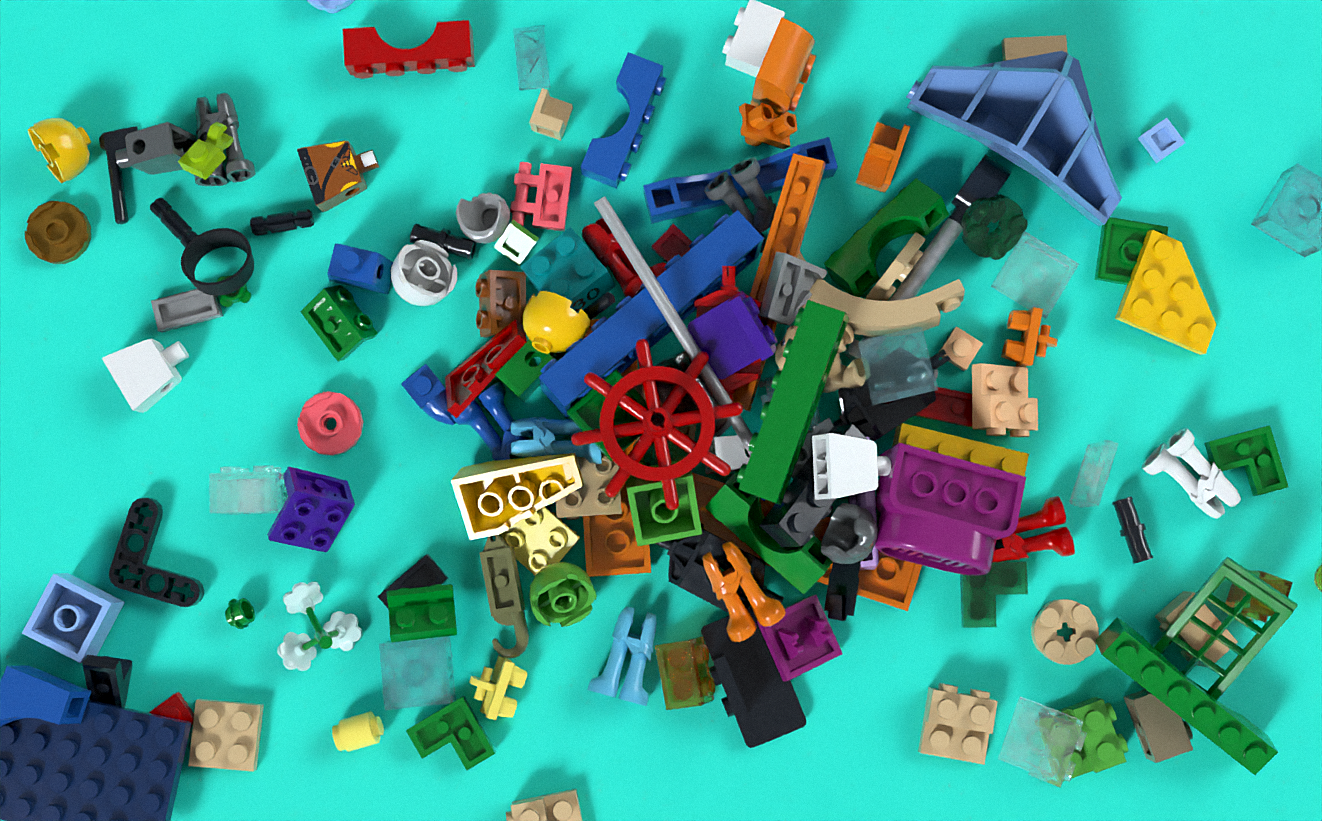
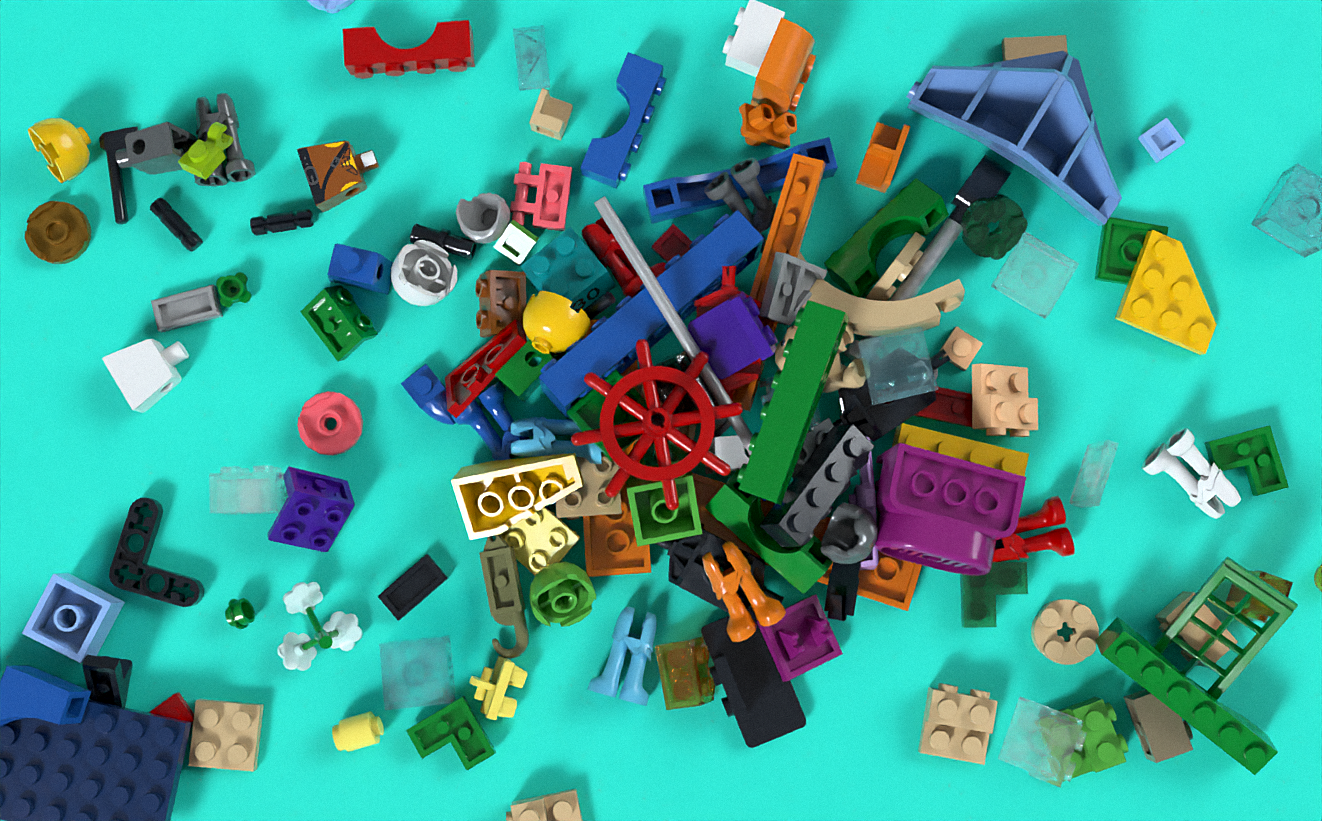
(212, 240): black tyre -> none
(421, 613): green bracket -> none
(846, 466): white torso -> none
(1029, 324): orange hips -> none
(1132, 530): black pin -> none

